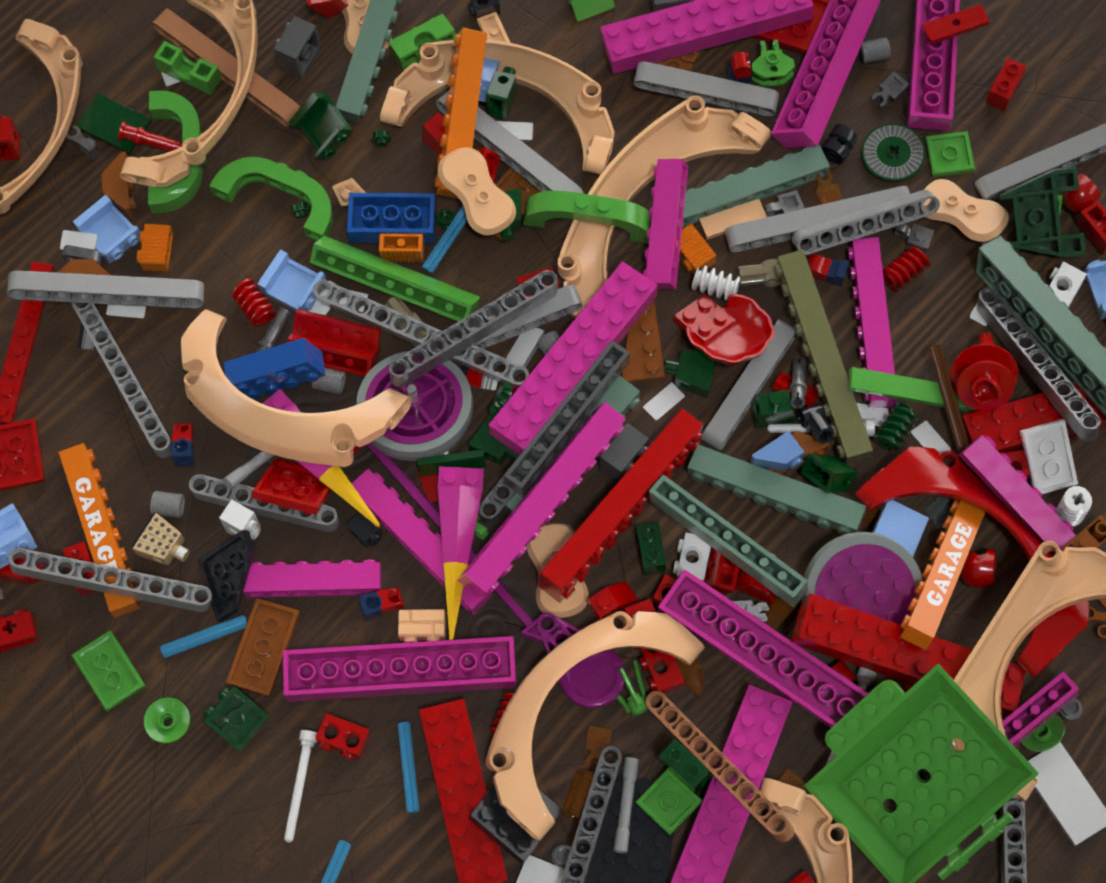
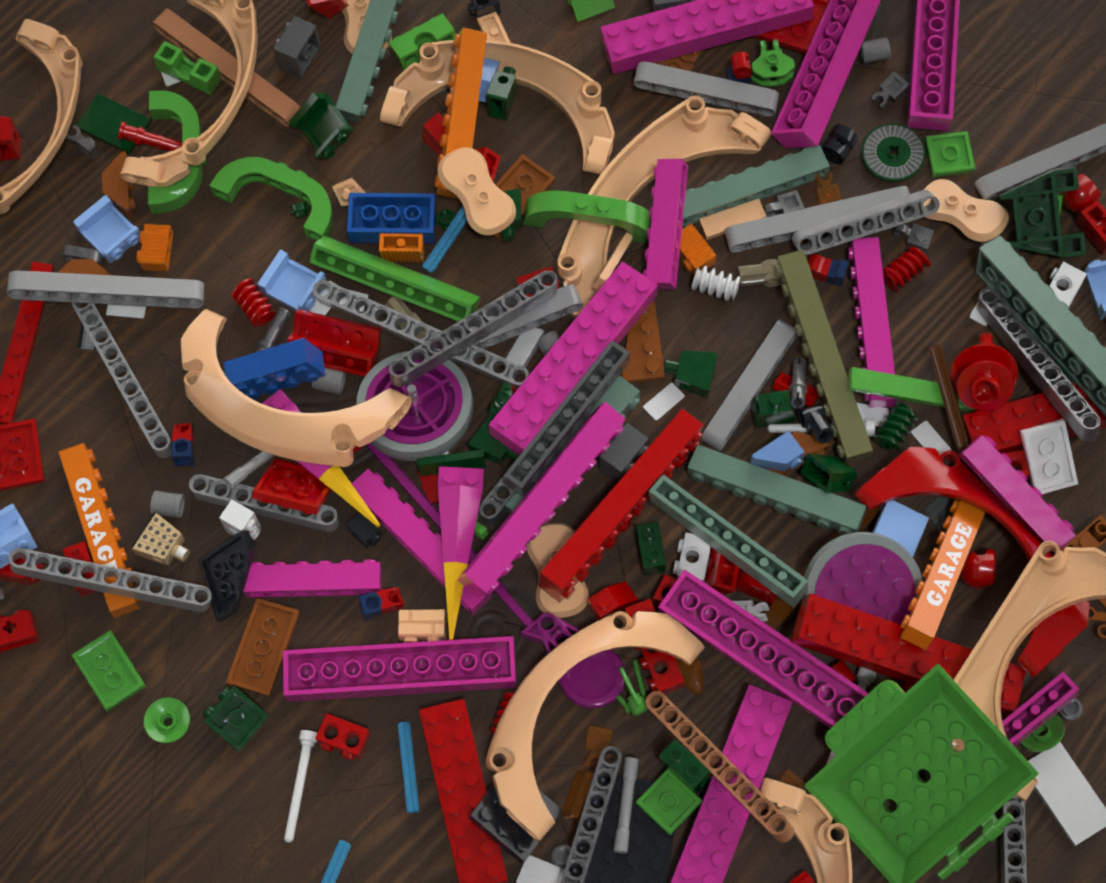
(78, 239): white sticker -> none
(203, 636): dark azure axle -> none
(381, 138): dark green plate -> none
(479, 380): sticker -> none
(516, 153): light grey beam -> none
(521, 130): white sticker -> none
(613, 261): none -> light nougat tile
(727, 333): red animal -> none
(964, 22): red tile -> none
(1006, 84): red brick -> none
(1074, 505): white piece -> none

